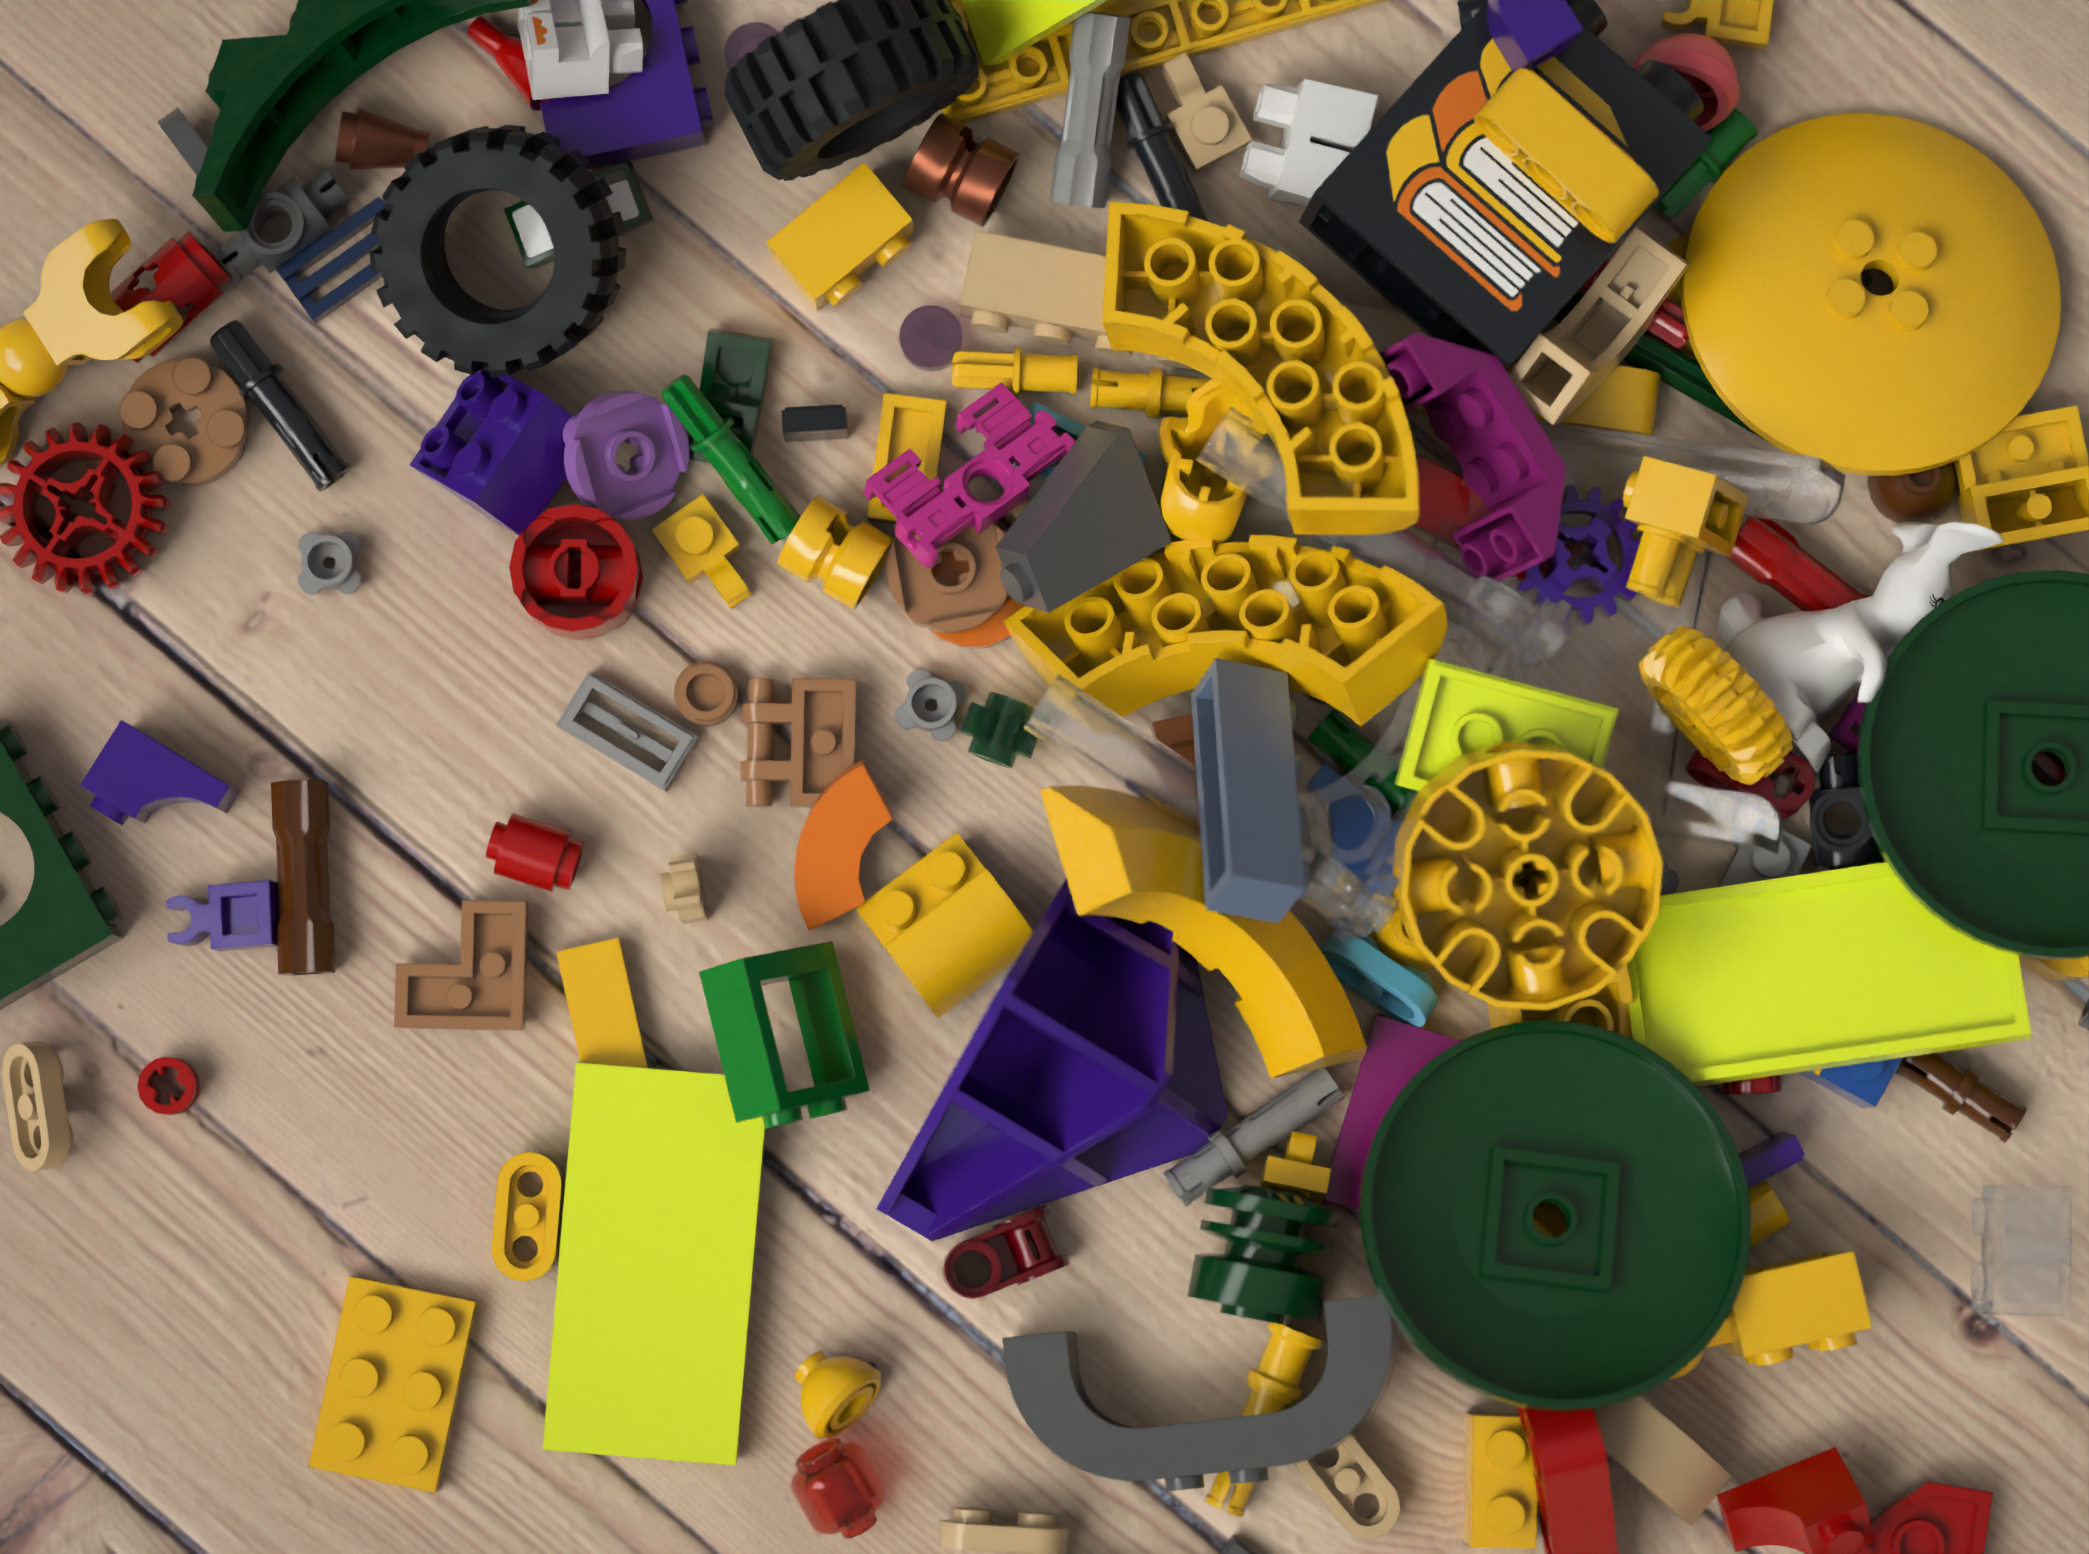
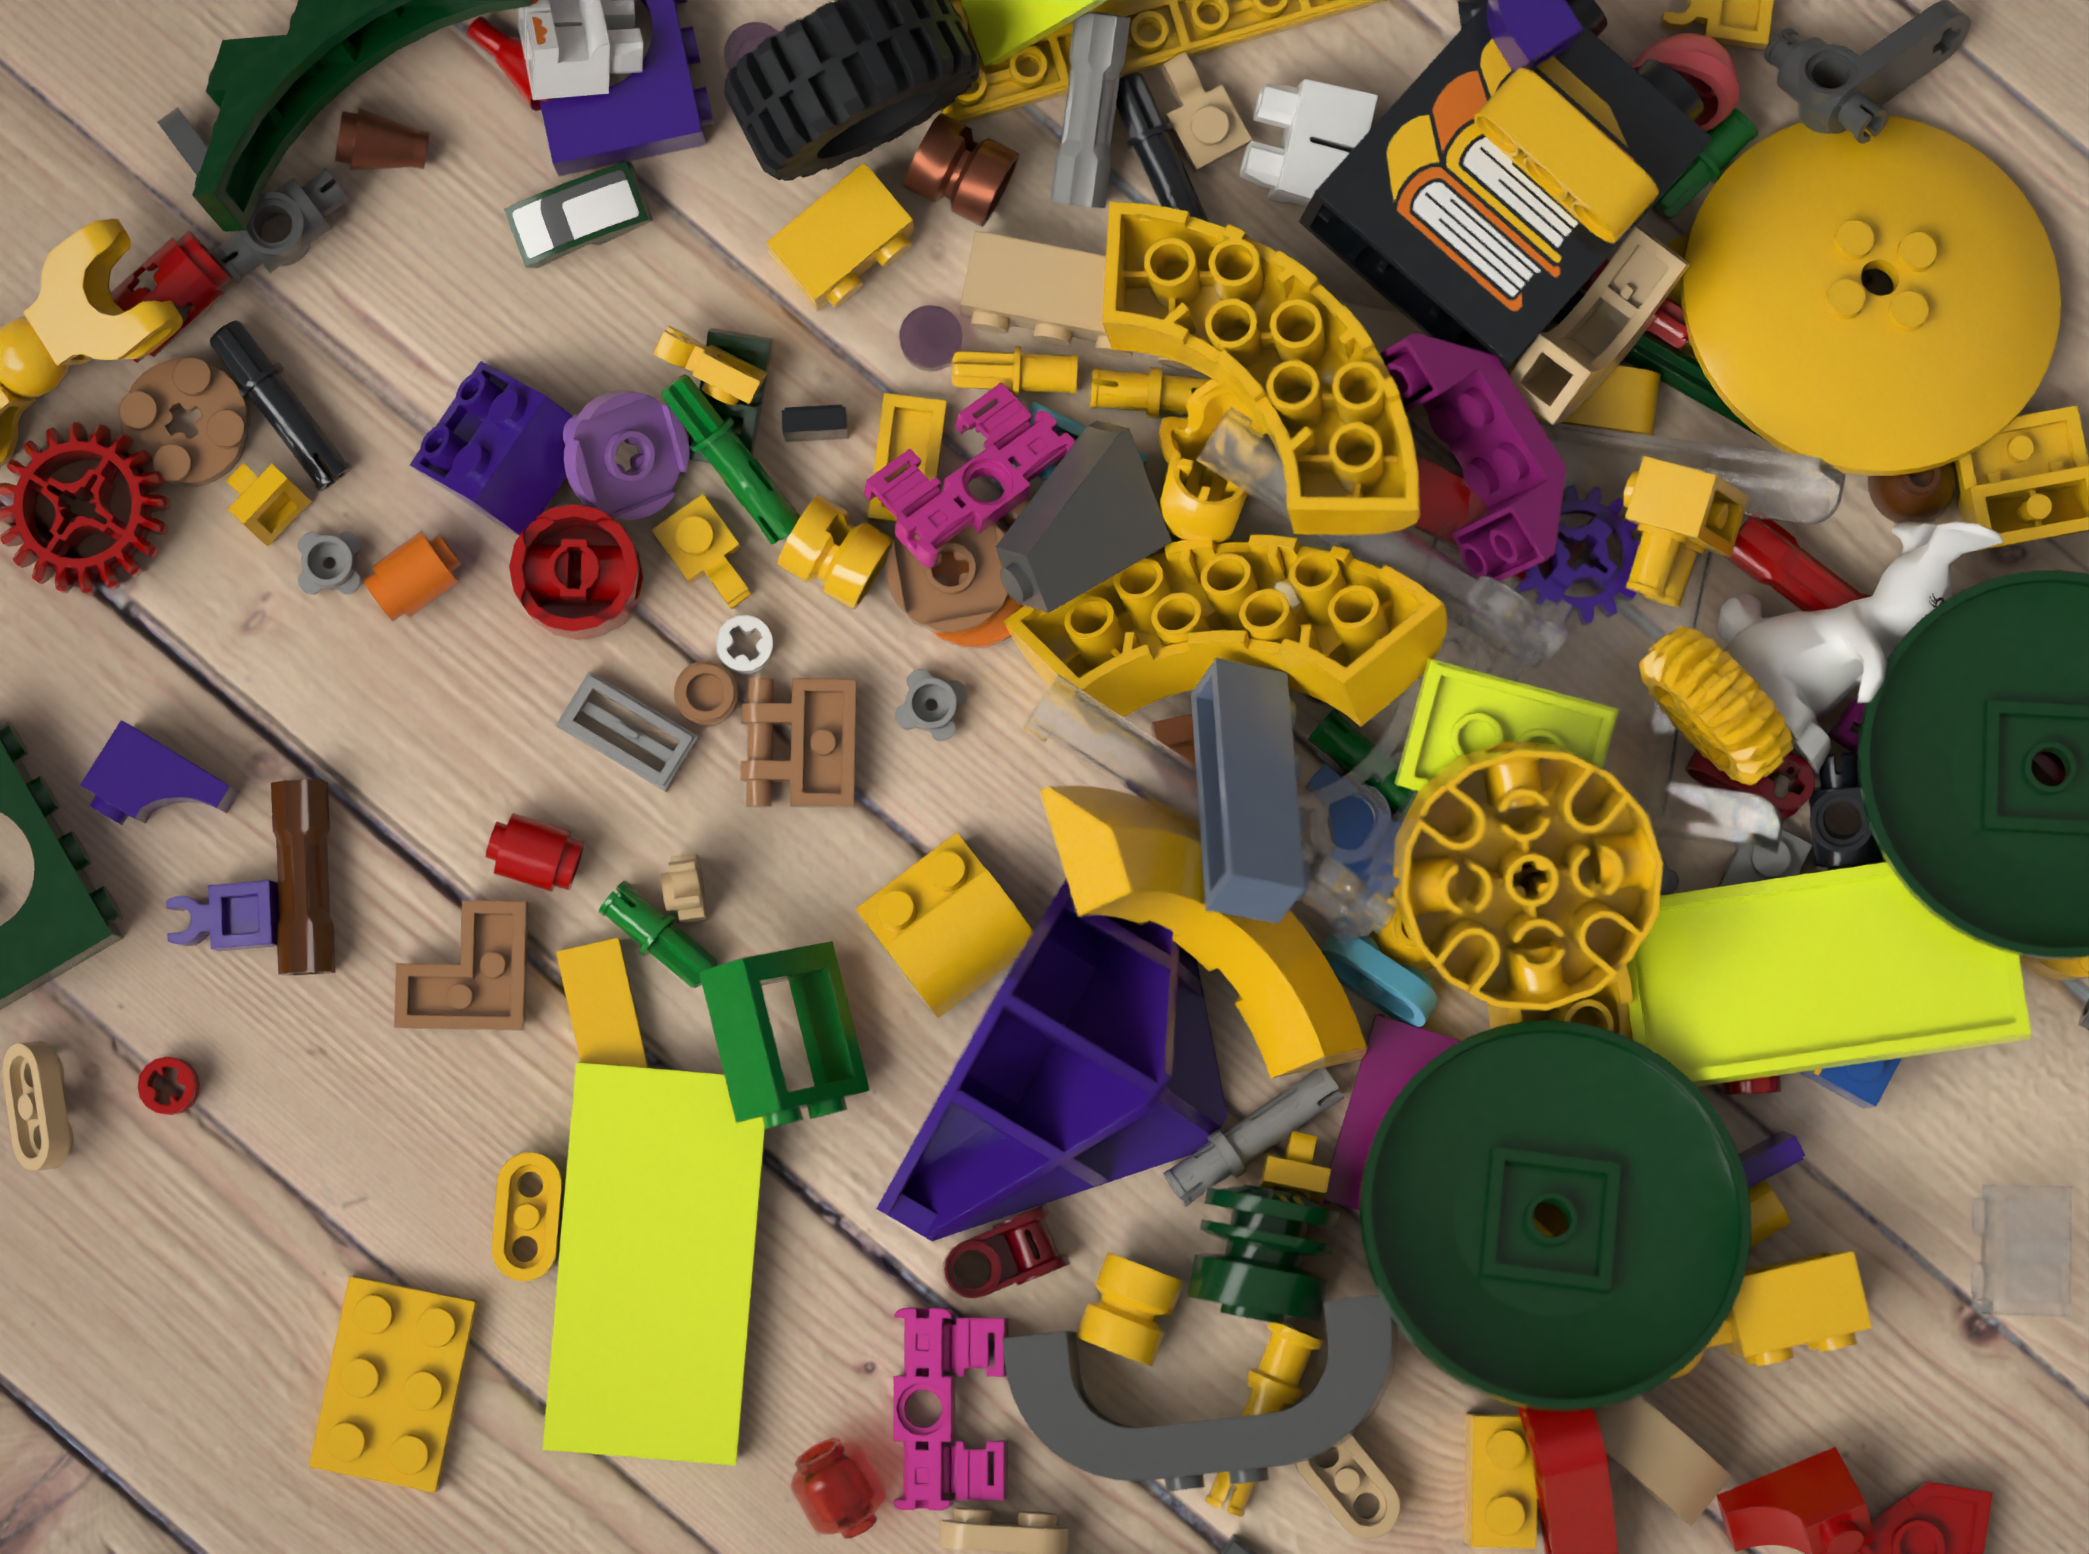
(265, 502): none -> yellow tile
(323, 247): dark blue tile -> none
(413, 575): none -> orange brick
(433, 301): black tyre -> none
(657, 934): none -> green axle
(724, 374): none -> yellow plate
(741, 663): none -> white bush
(833, 845): orange tile -> none
(835, 1392): yellow brick -> none
(929, 1465): none -> dark pink piece
(999, 730): clear green gear -> none
(1129, 1309): none -> yellow wheel
(1846, 90): none -> dark grey piece
(1963, 1093): reddish brown pin -> none

